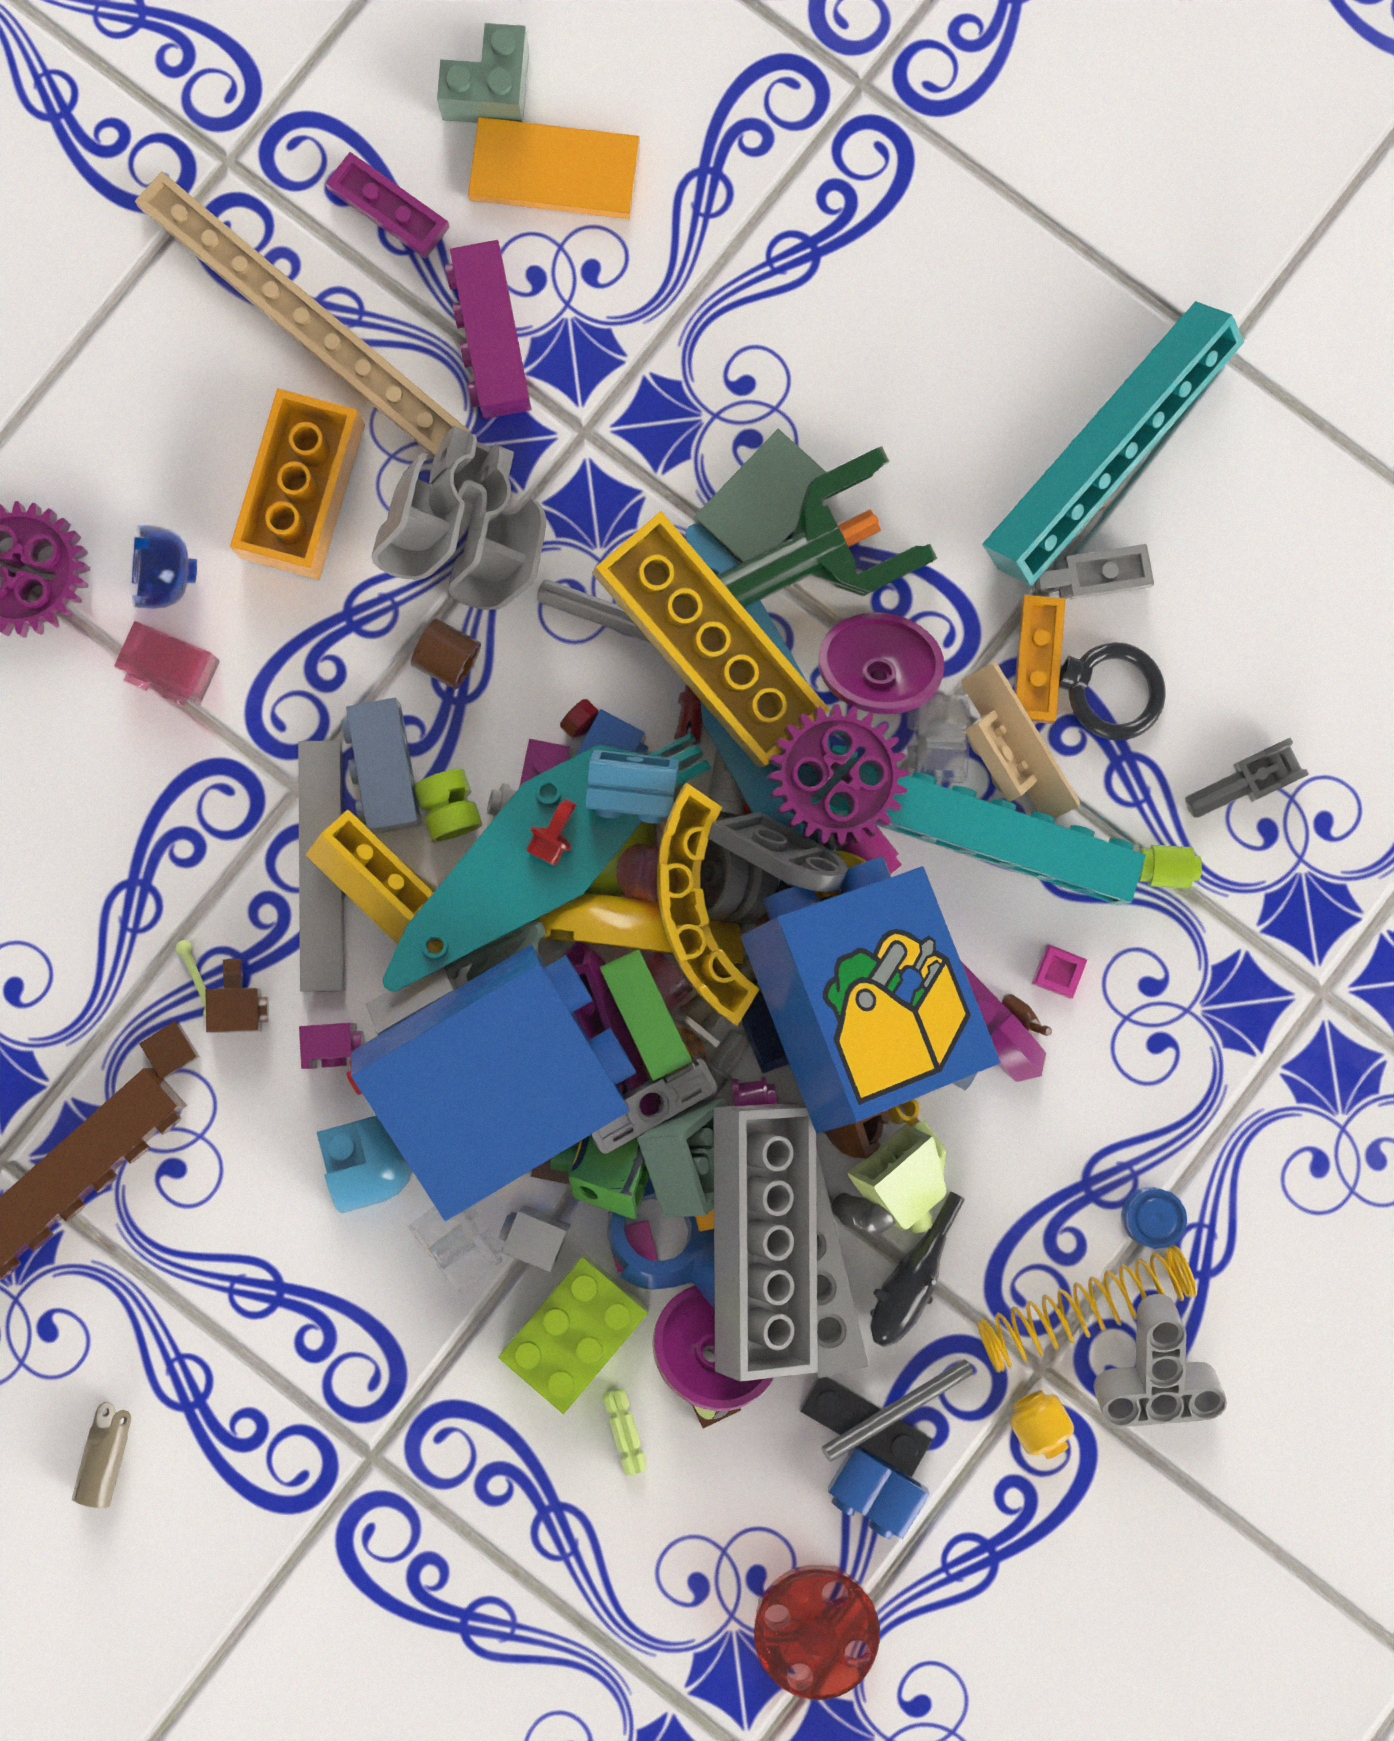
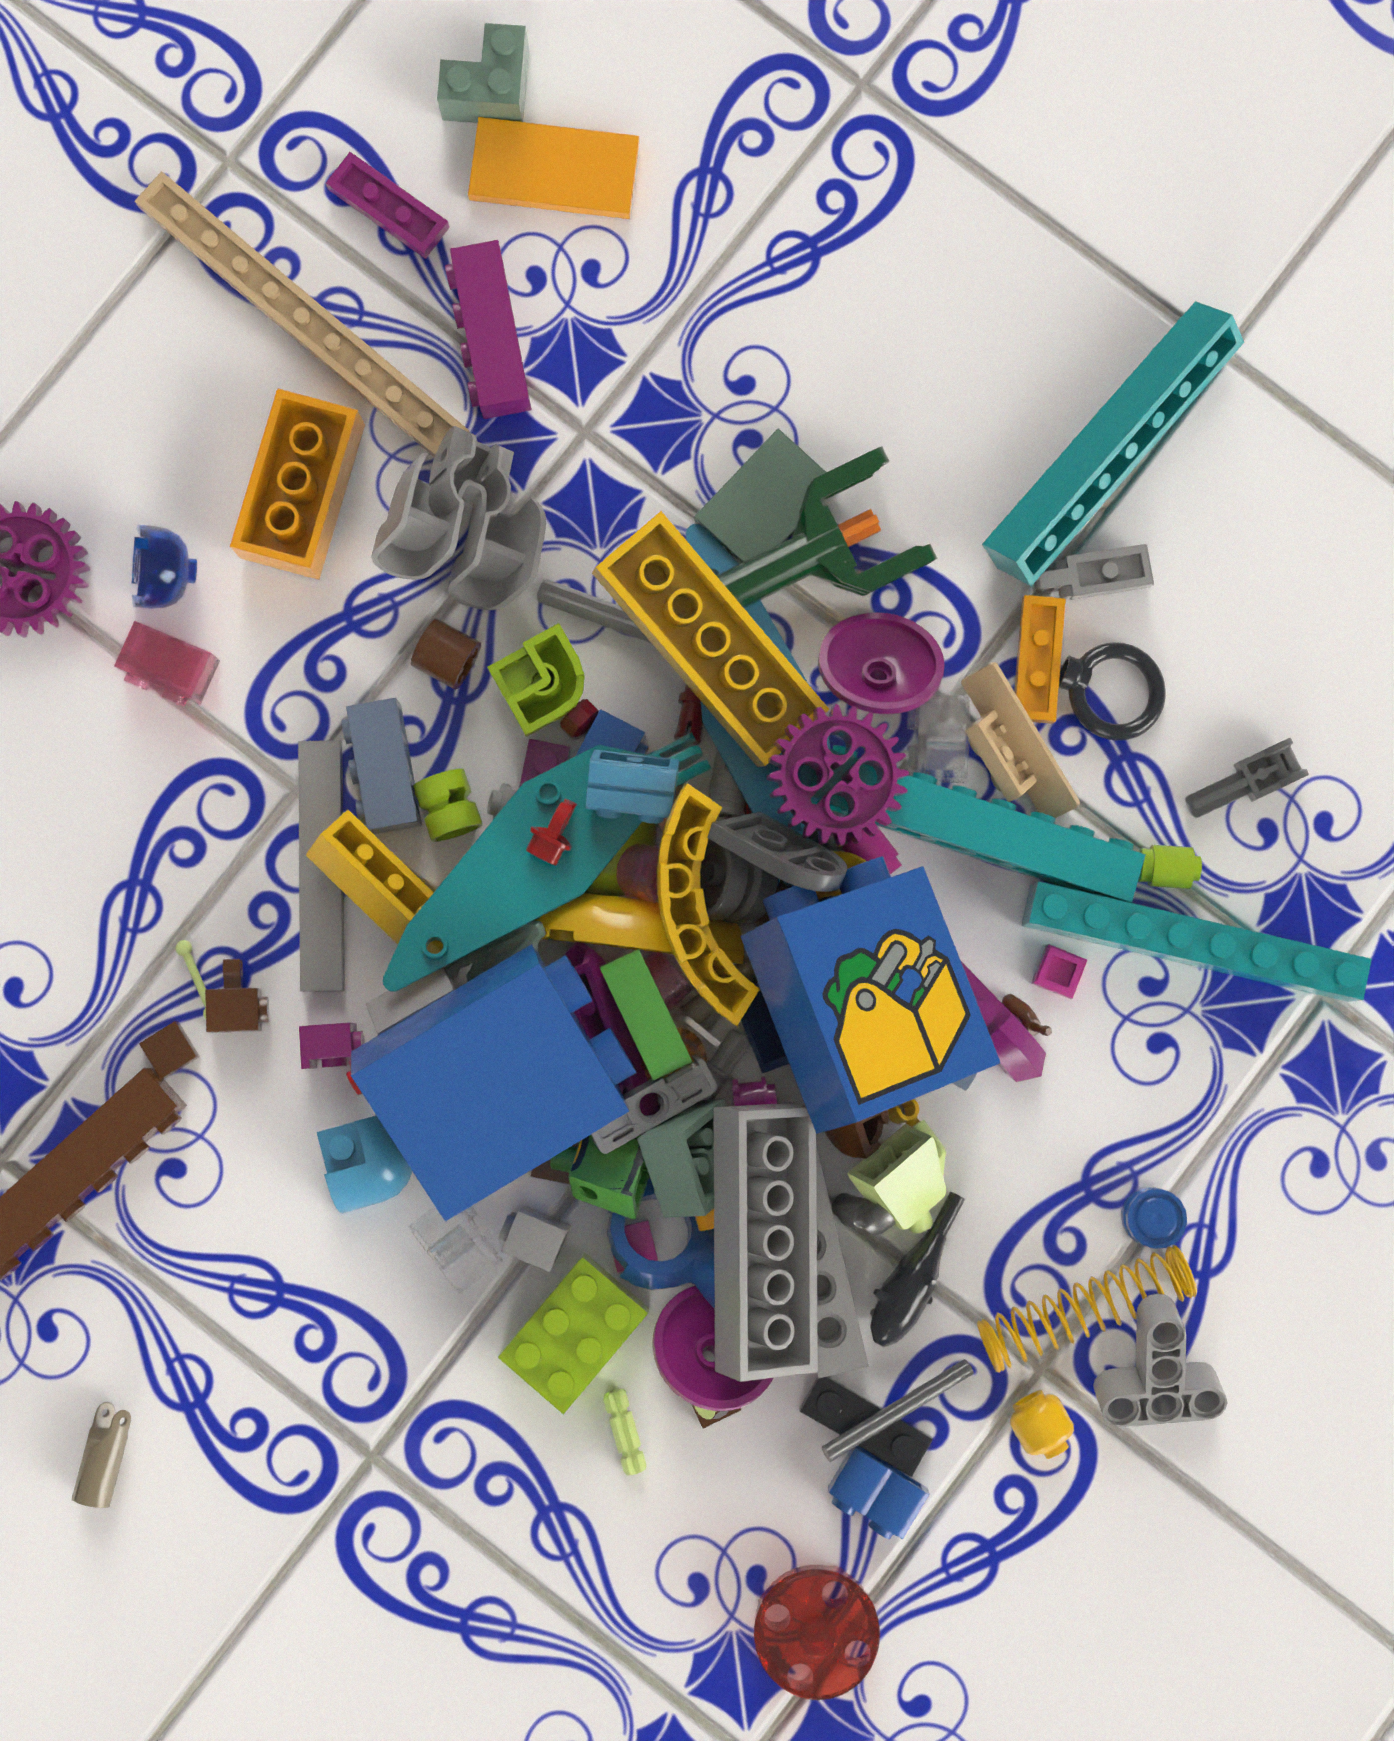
(540, 679): none -> lime brick
(1196, 942): none -> teal brick

